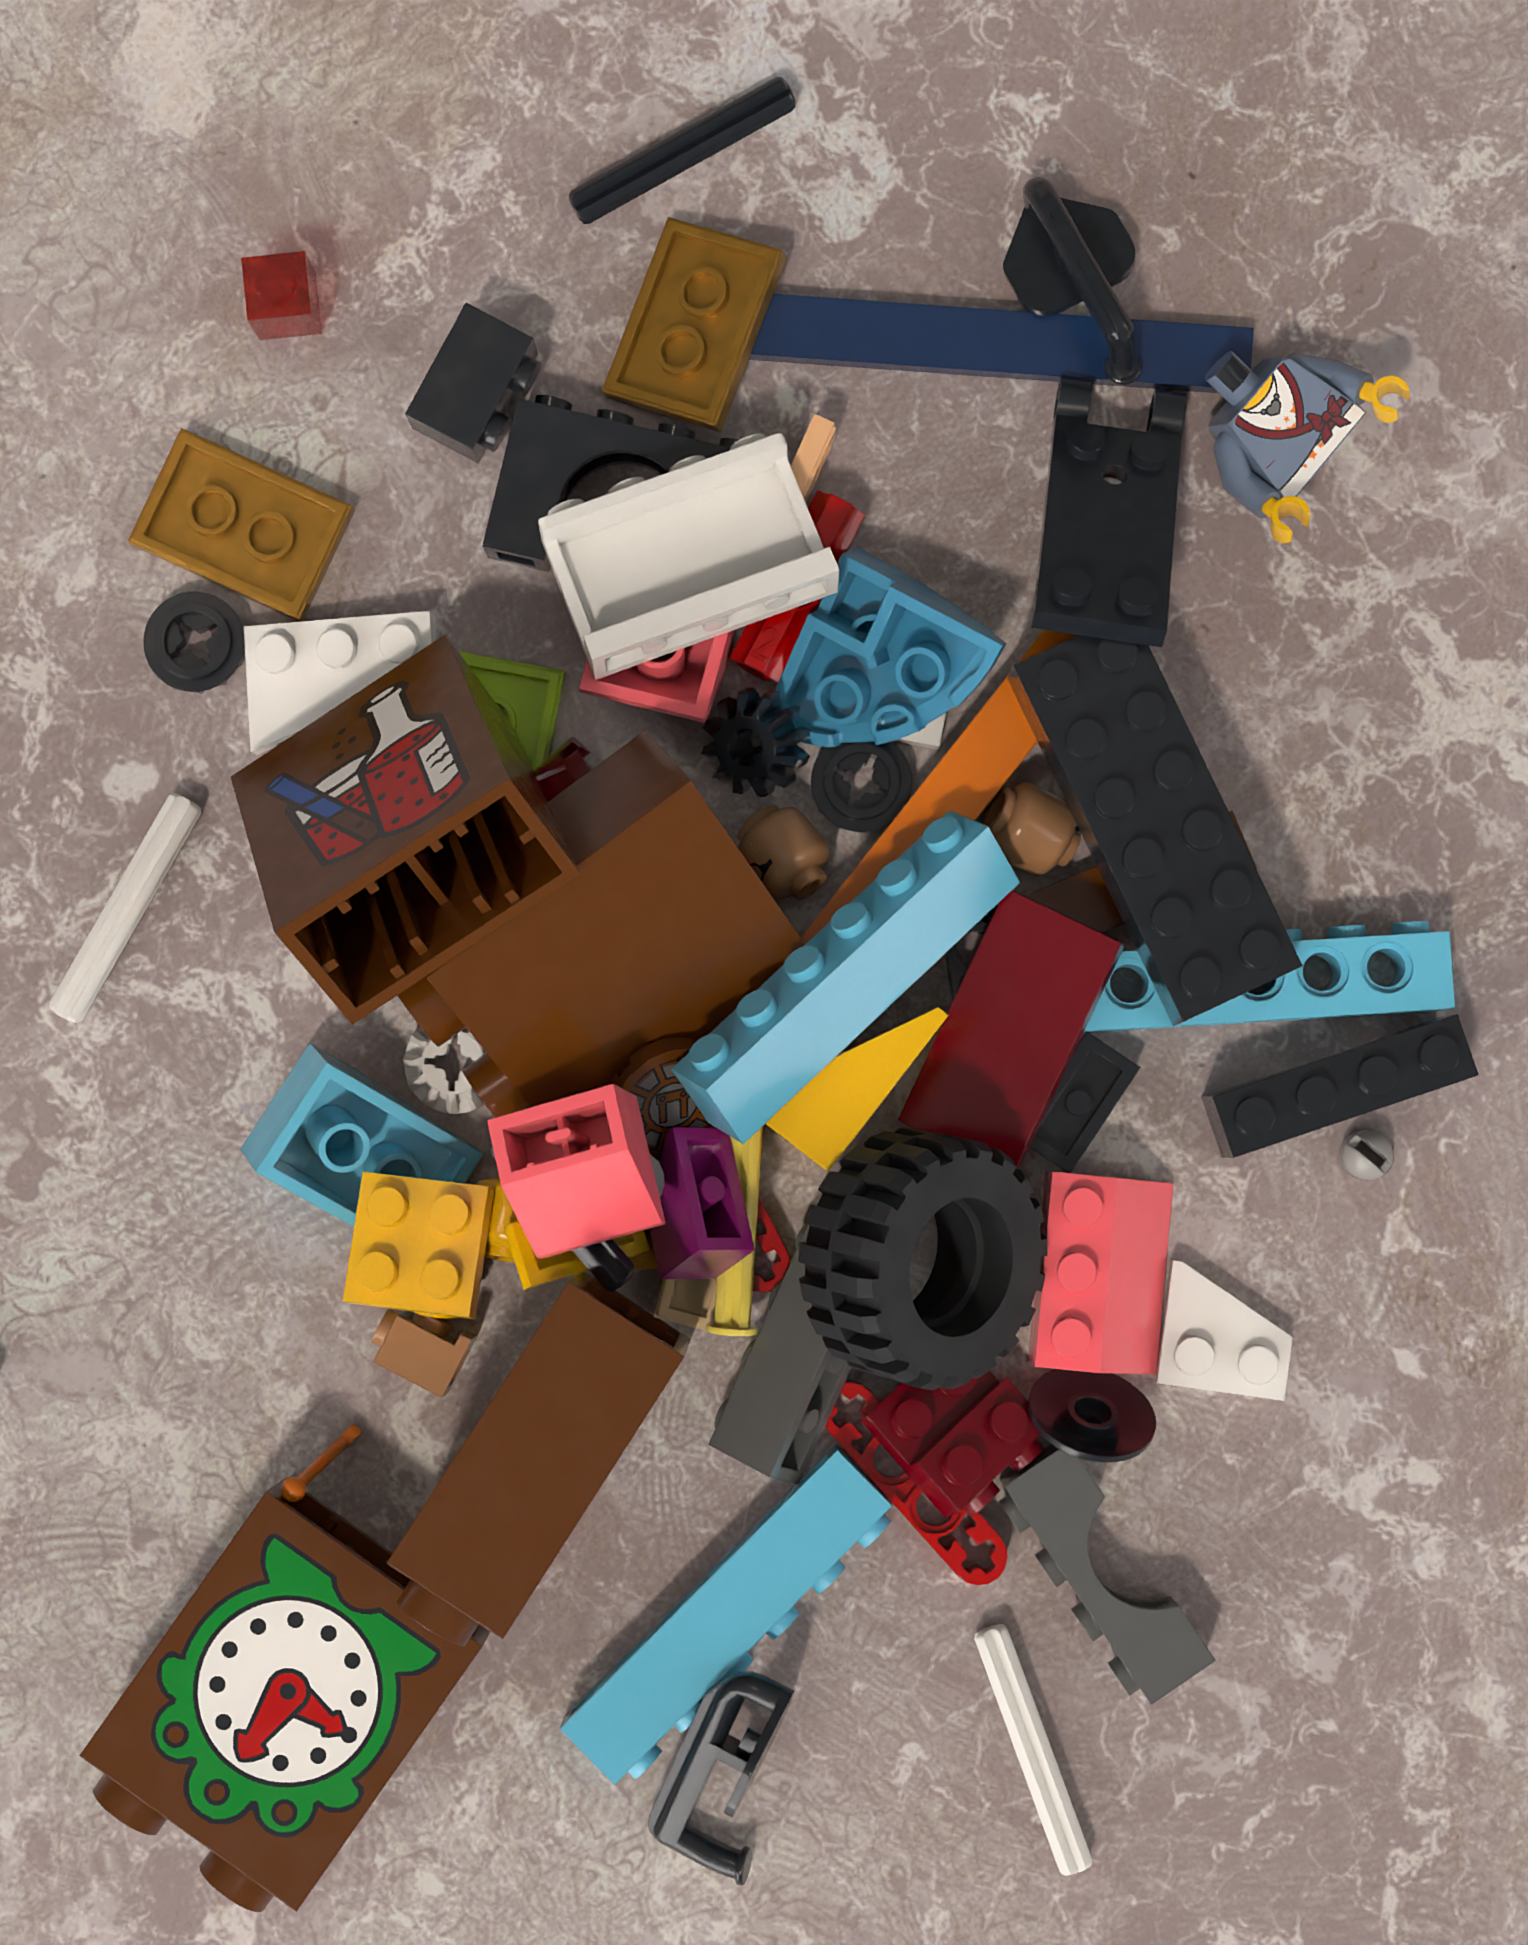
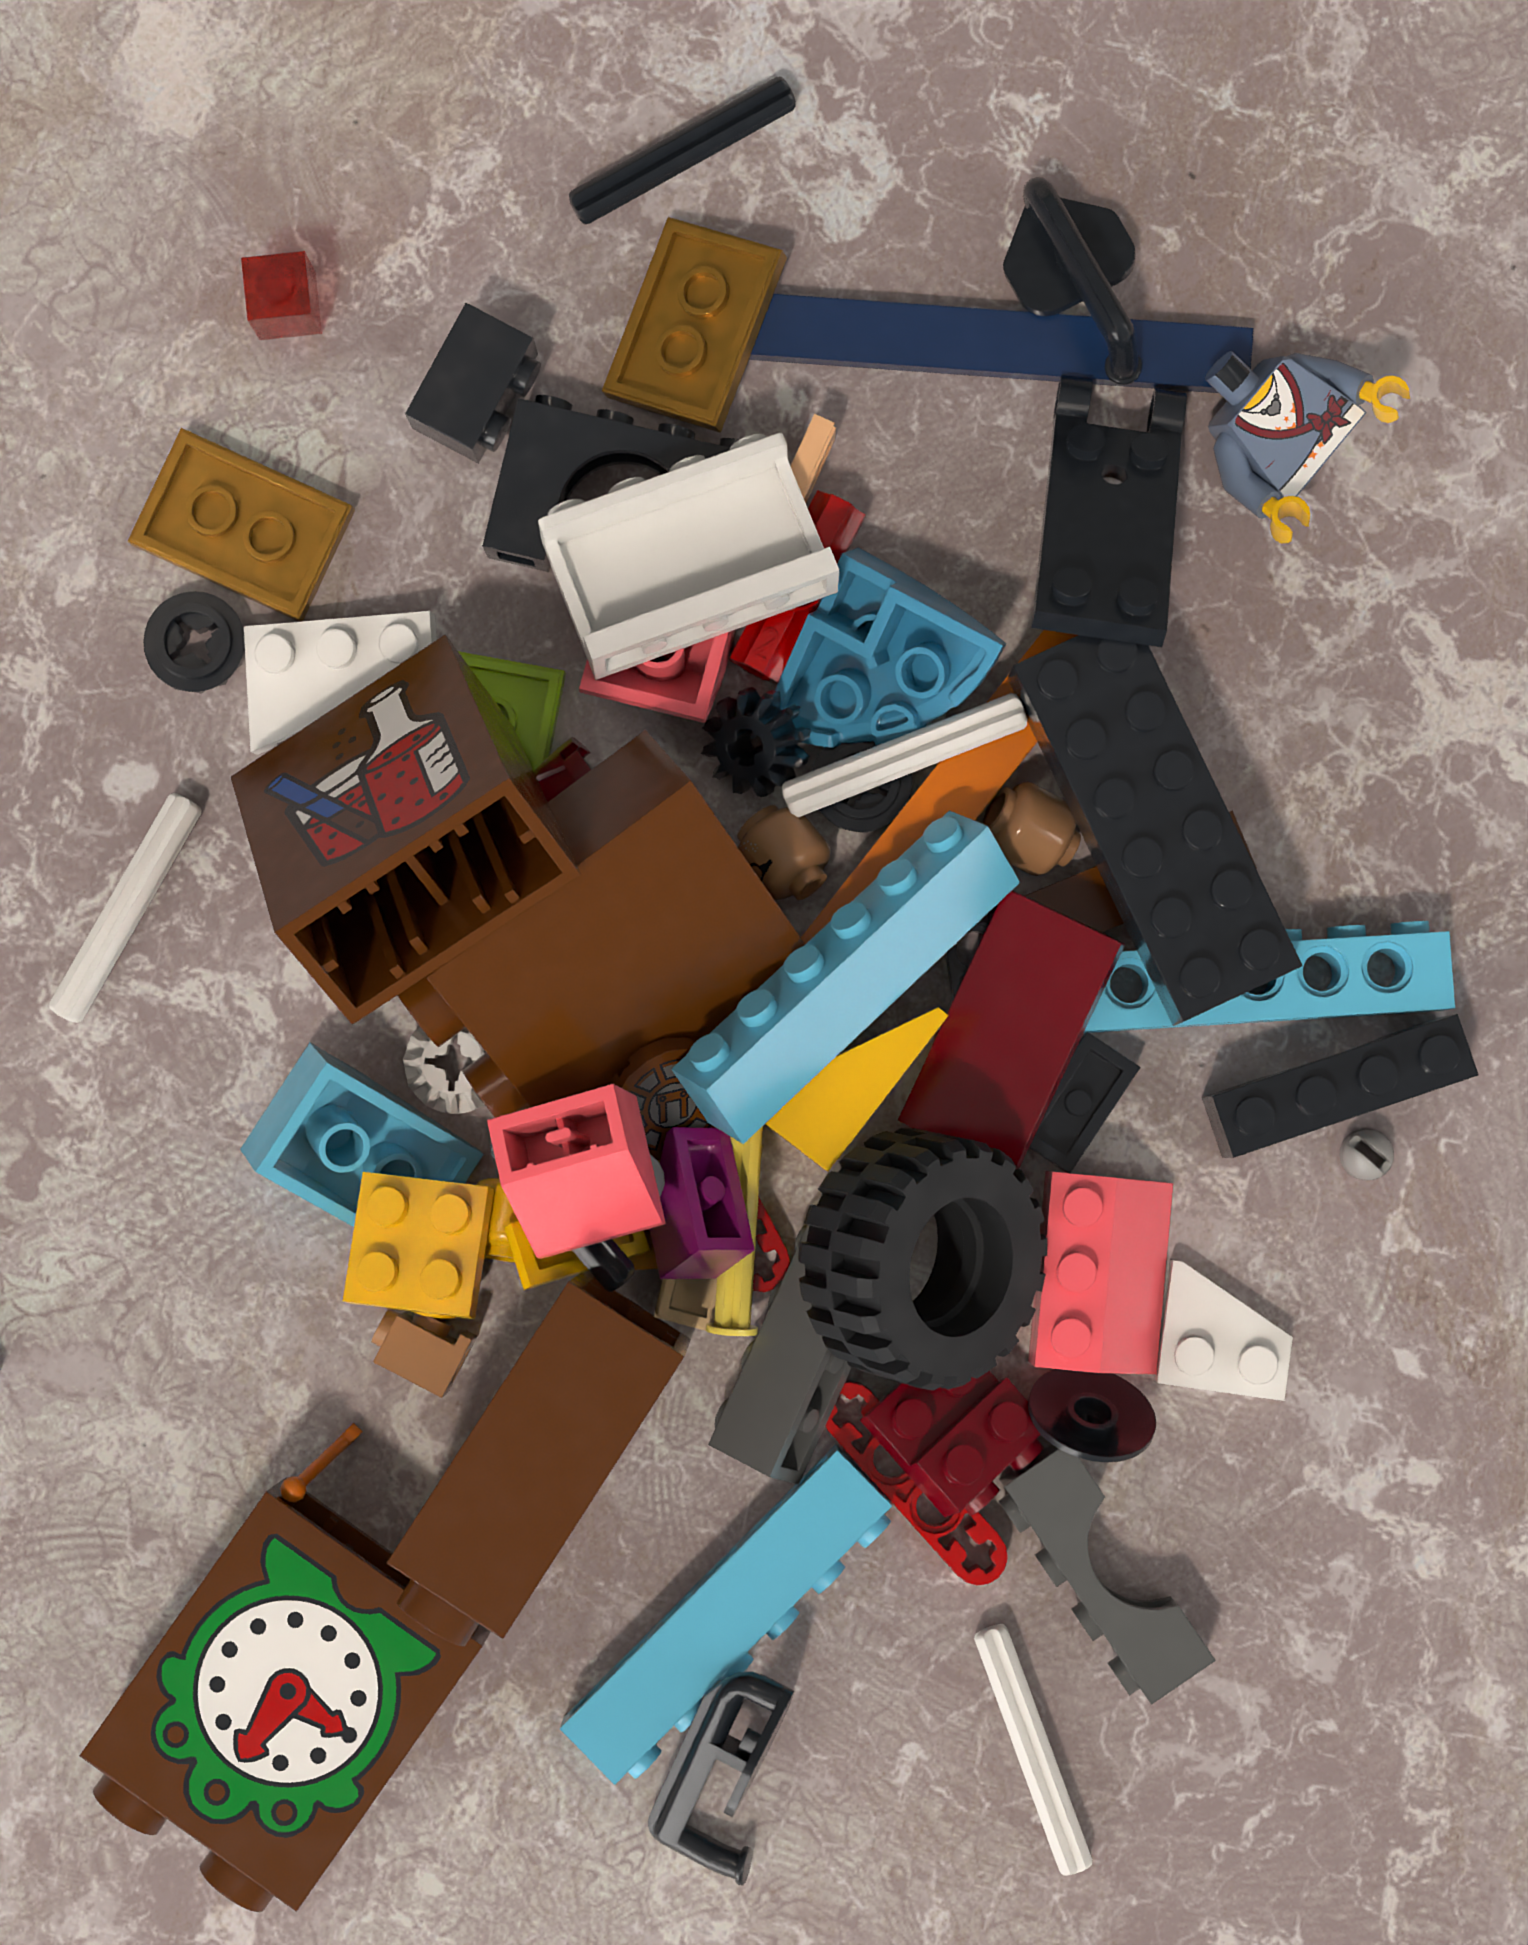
(904, 755): none -> white axle

